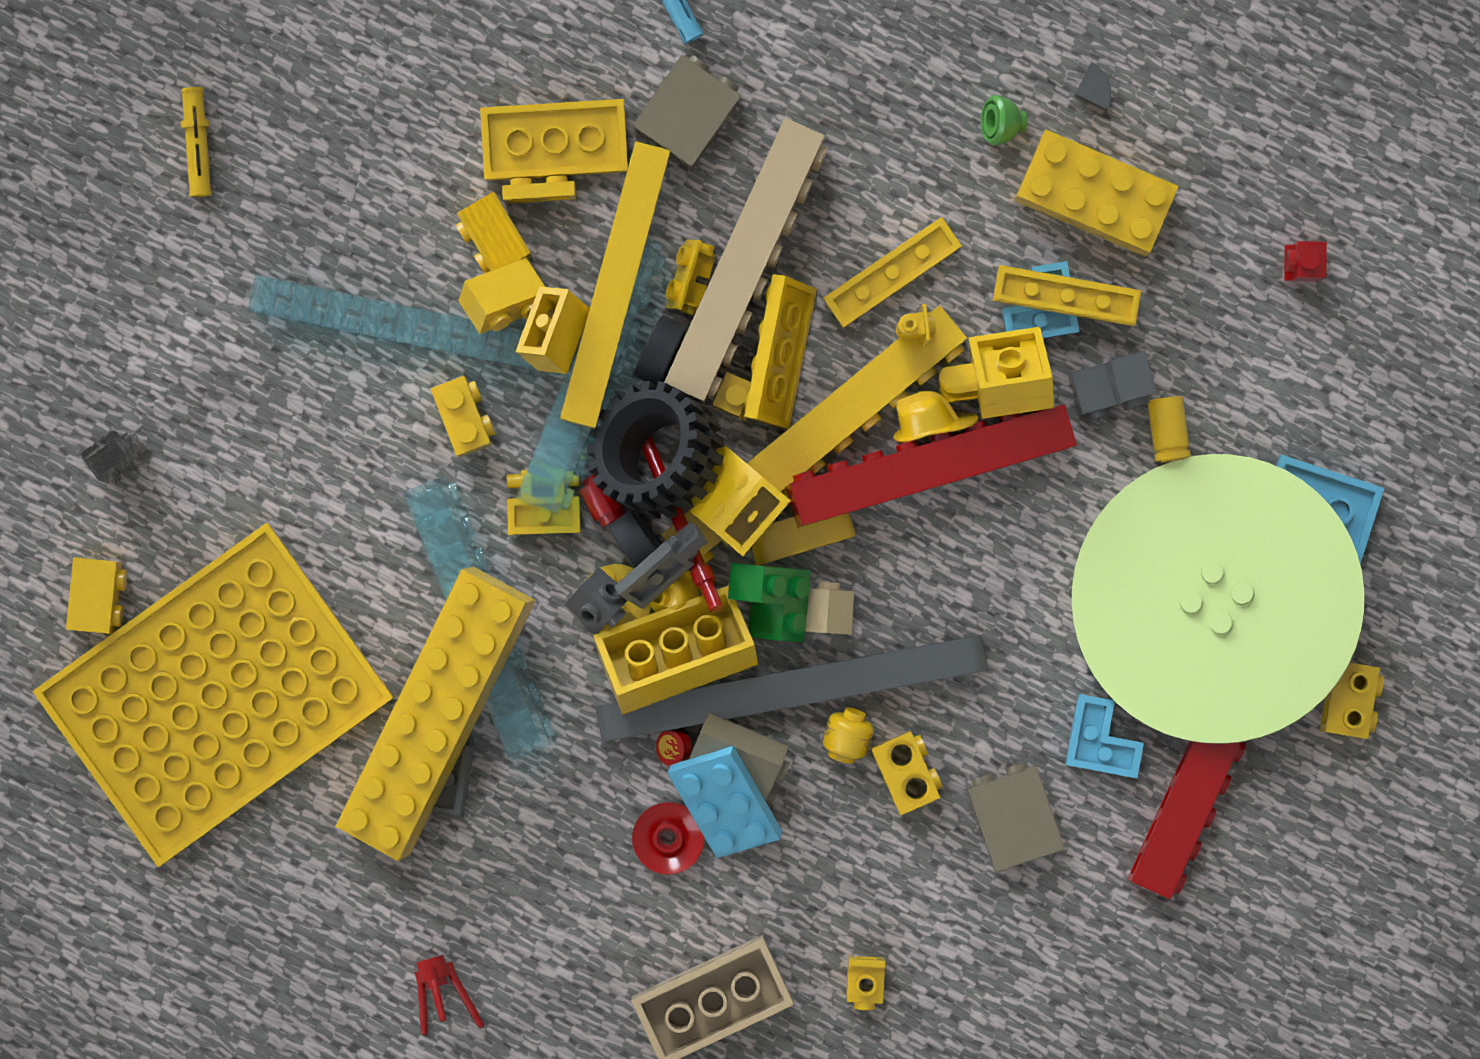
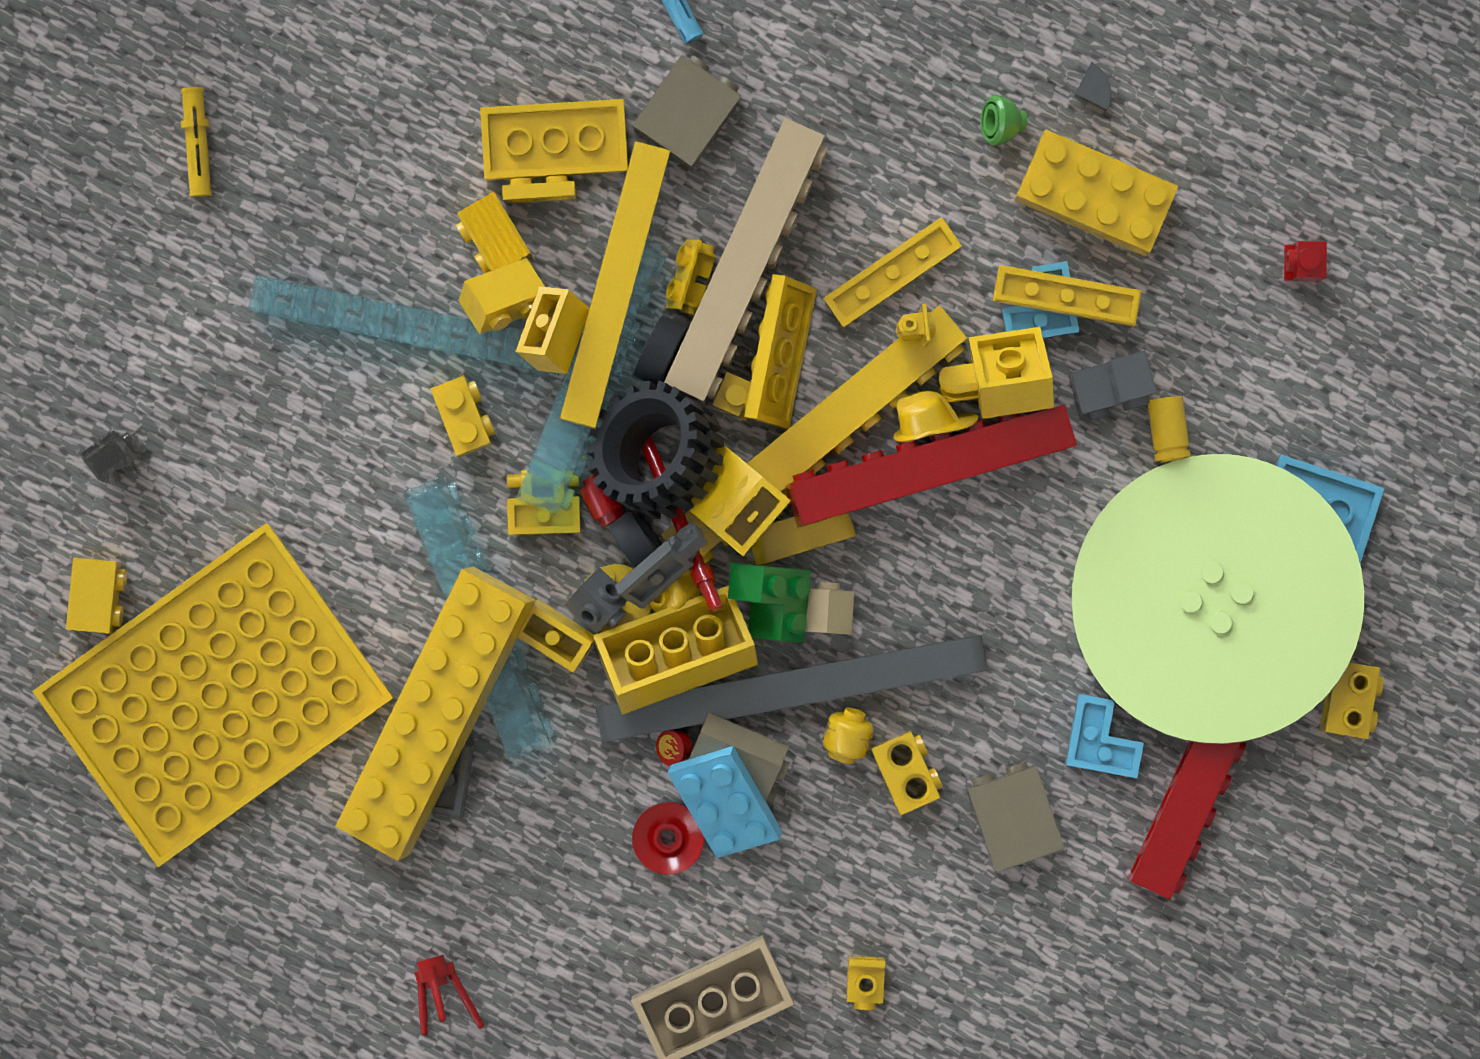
(557, 636): none -> yellow brick

